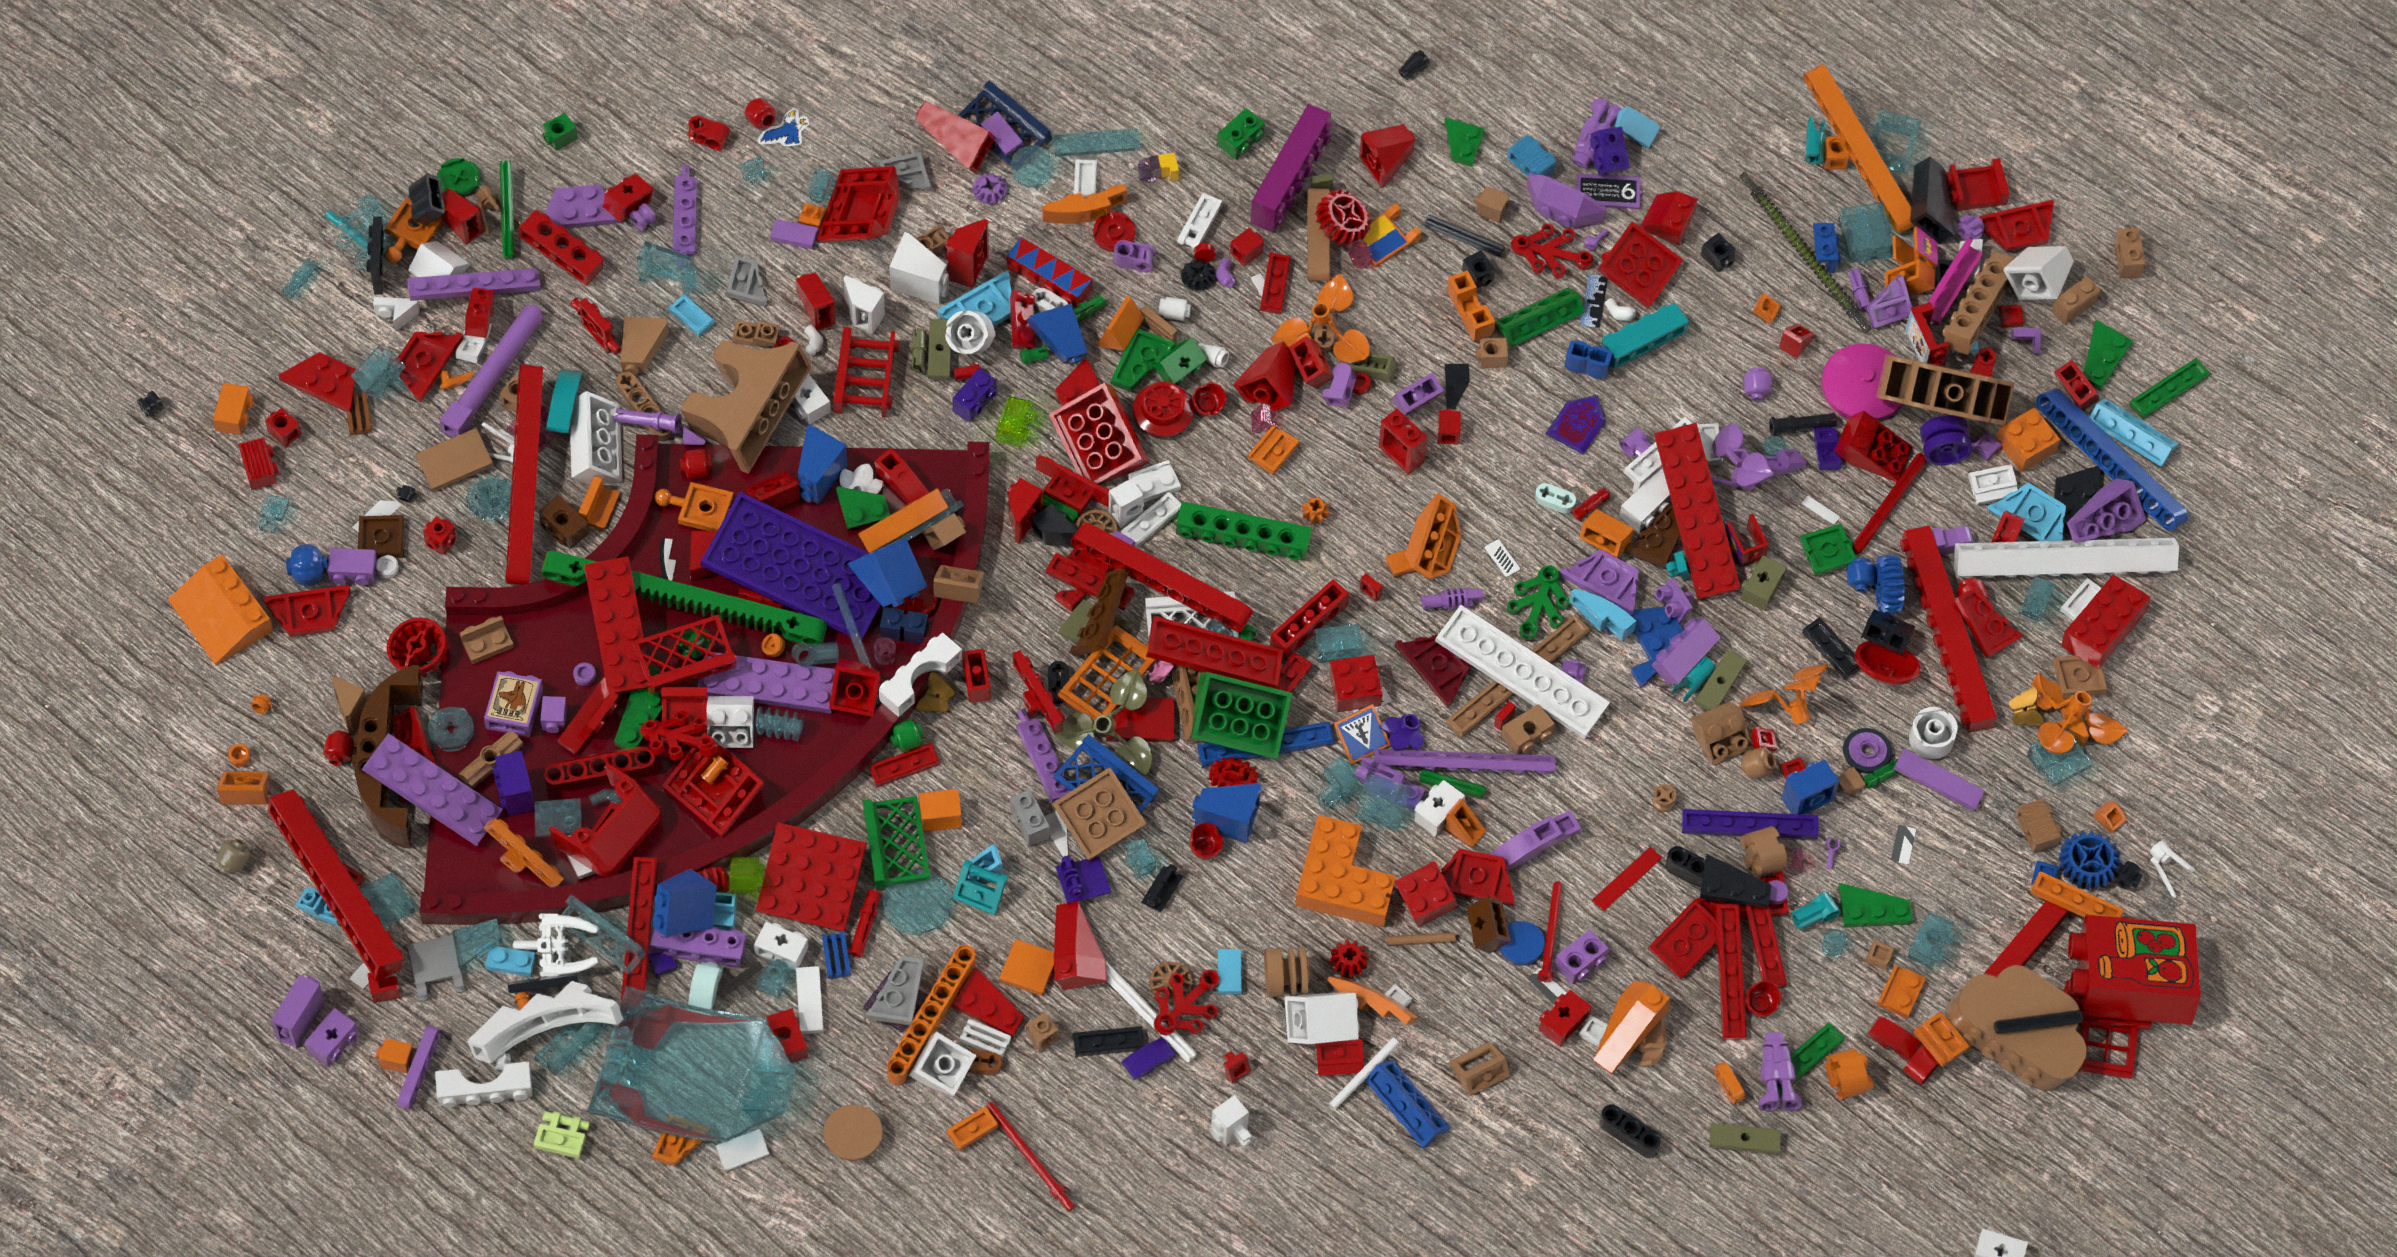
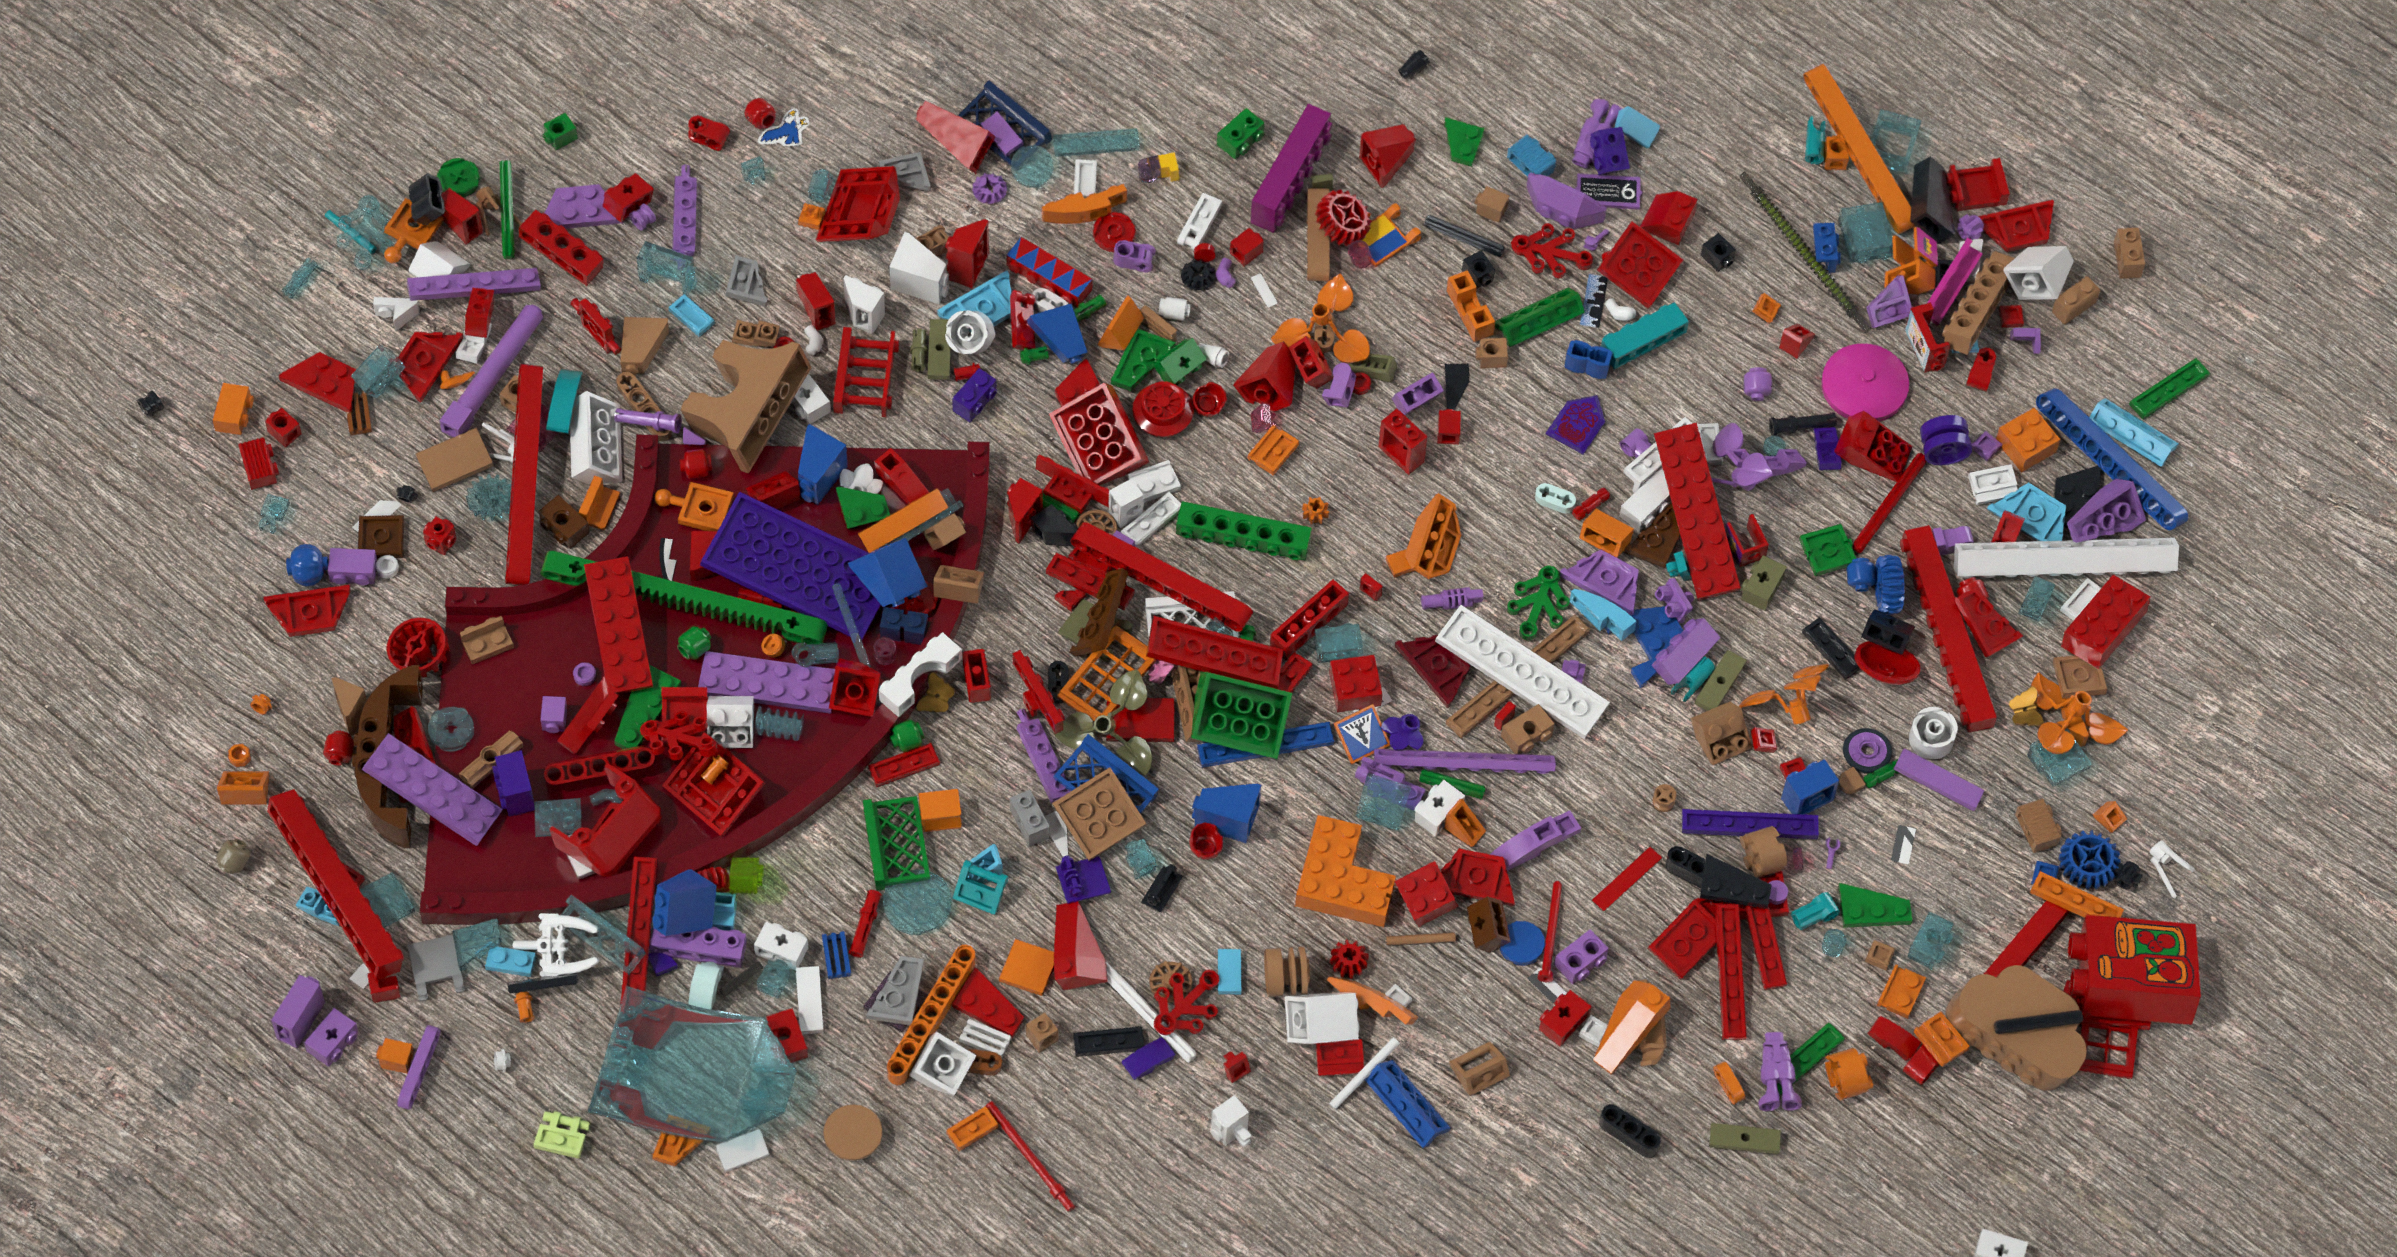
(220, 610): orange slope -> none
(376, 250): black wing -> none
(512, 1083): white arch -> none
(513, 703): brick -> none
(521, 855): orange plate -> none
(540, 1014): white arch -> none
(572, 1047): clear light blue fence -> none
(694, 670): red fence -> none
(794, 234): medium lavender tile -> none
(811, 877): red plate -> none
(1015, 421): clear neon green brick -> none
(1232, 773): red gear -> none
(1275, 283): red tile -> none
(1341, 781): clear light blue brick -> none
(1502, 558): white sticker -> none
(1758, 763): medium nougat head -> none
(1763, 998): red hair -> none
(1820, 510): white sticker -> none
(1860, 290): medium lavender axle -> none
(1945, 390): medium nougat brick -> none
(2076, 385): red brick -> none
(2104, 353): green wing -> none

